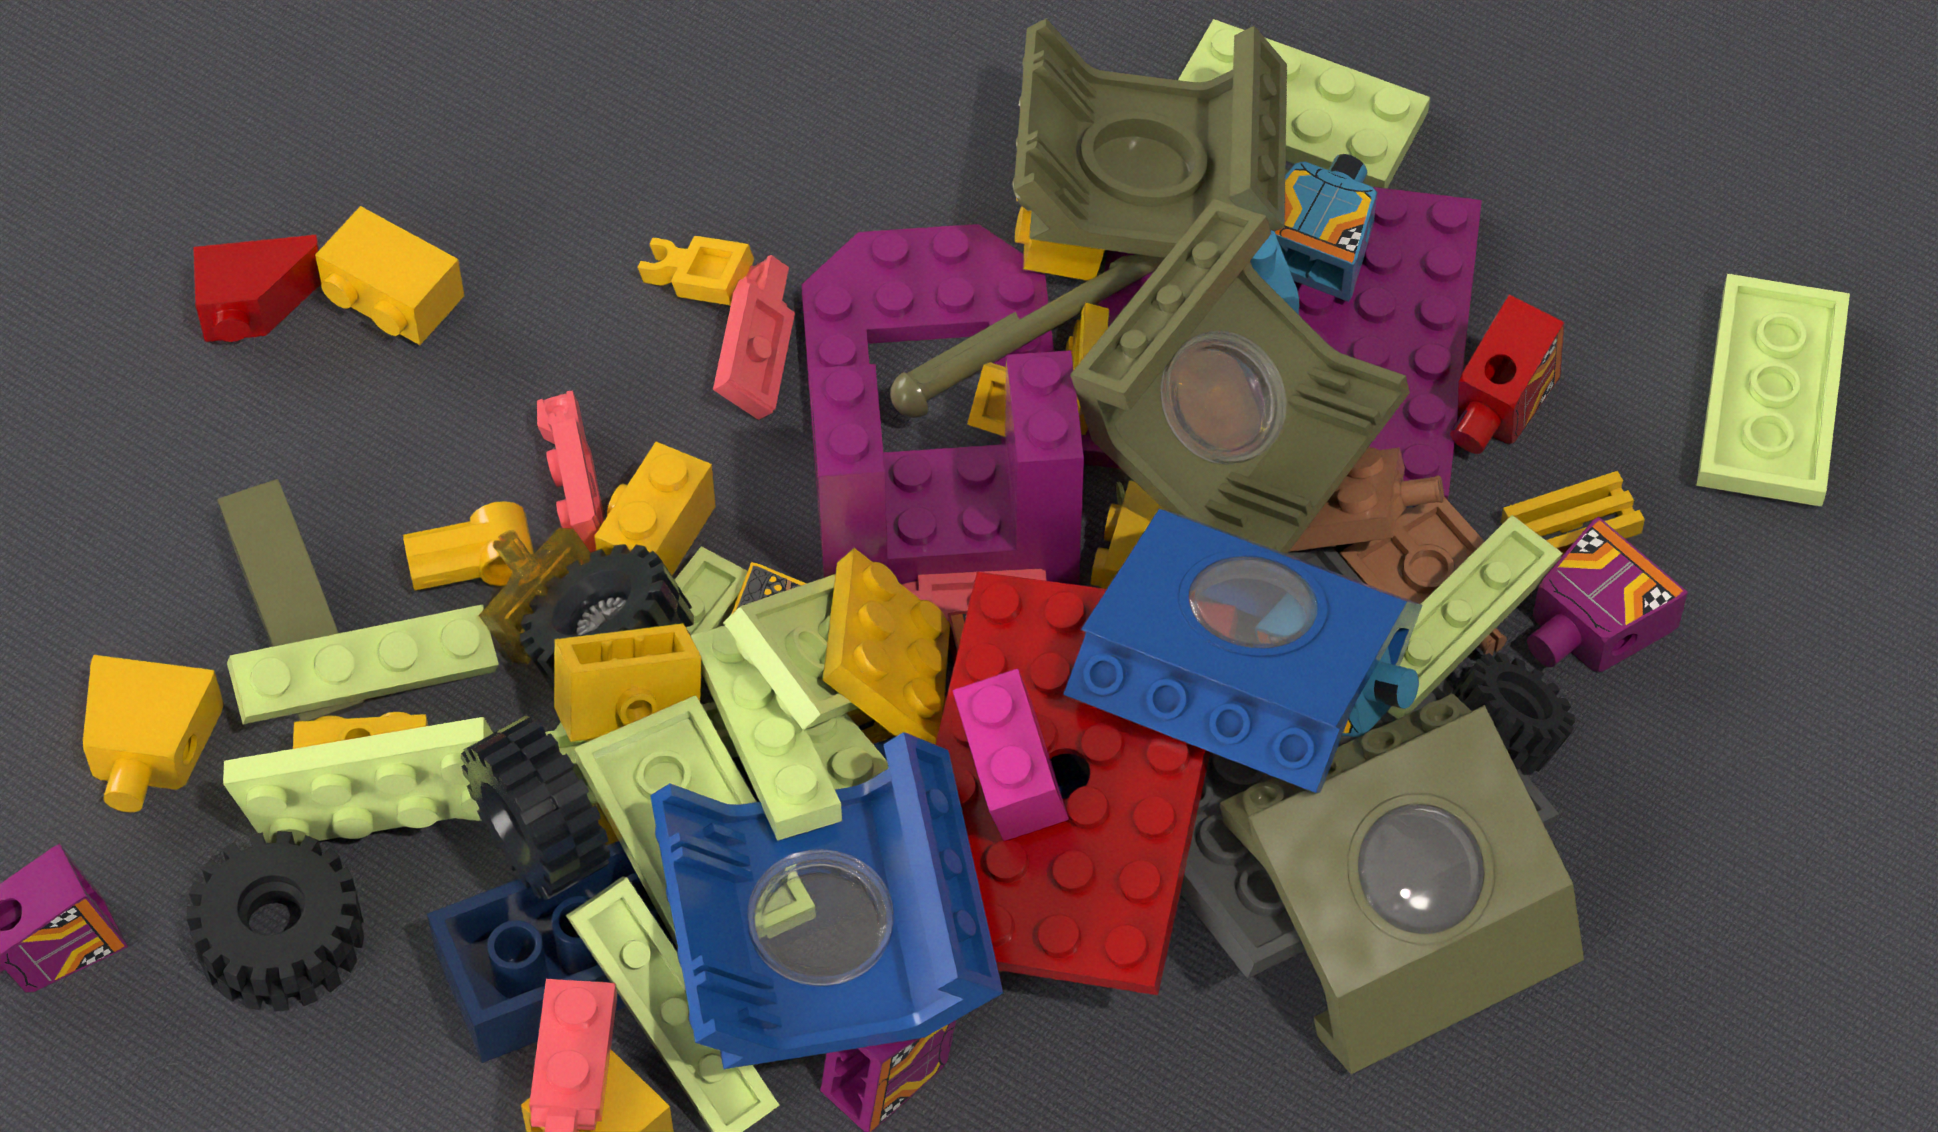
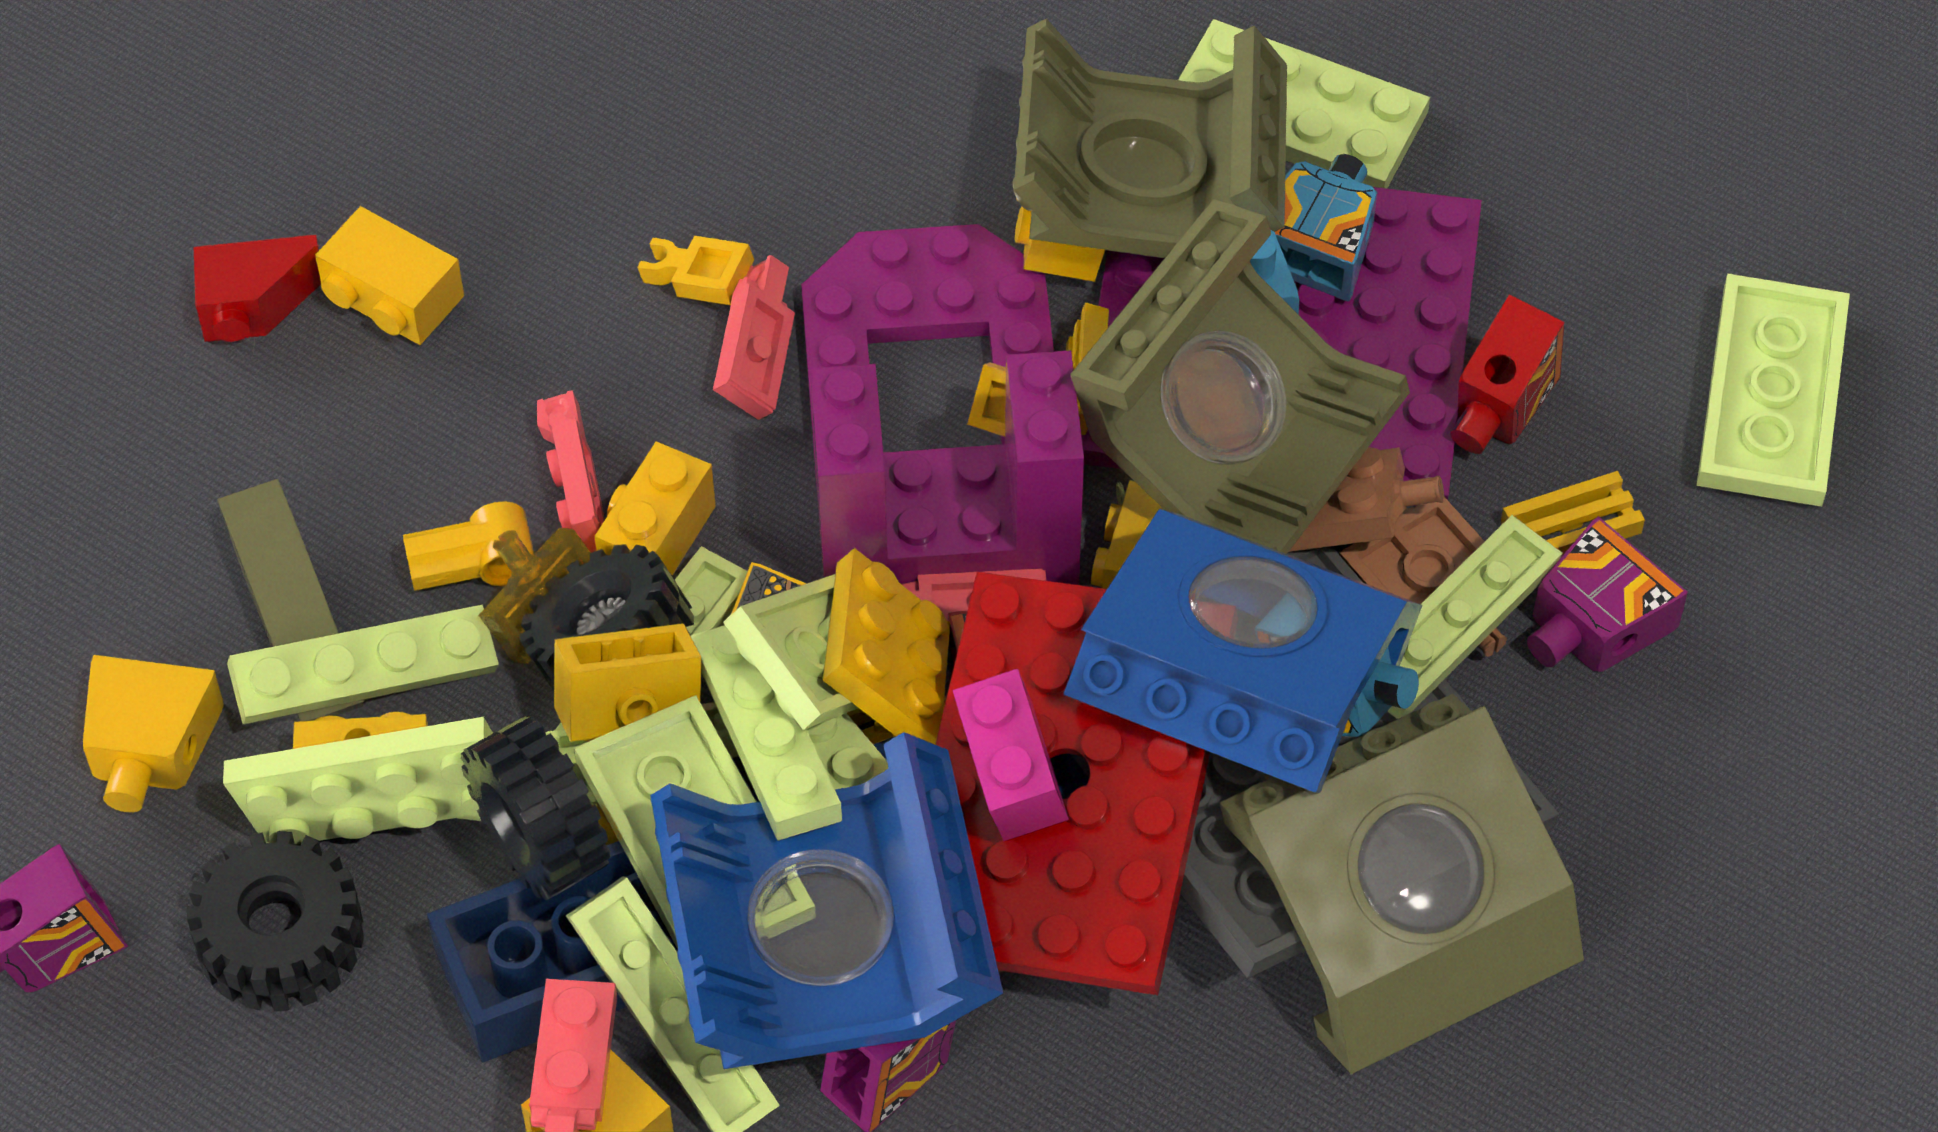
(914, 388): olive bar -> none
(1521, 707): black tyre -> none

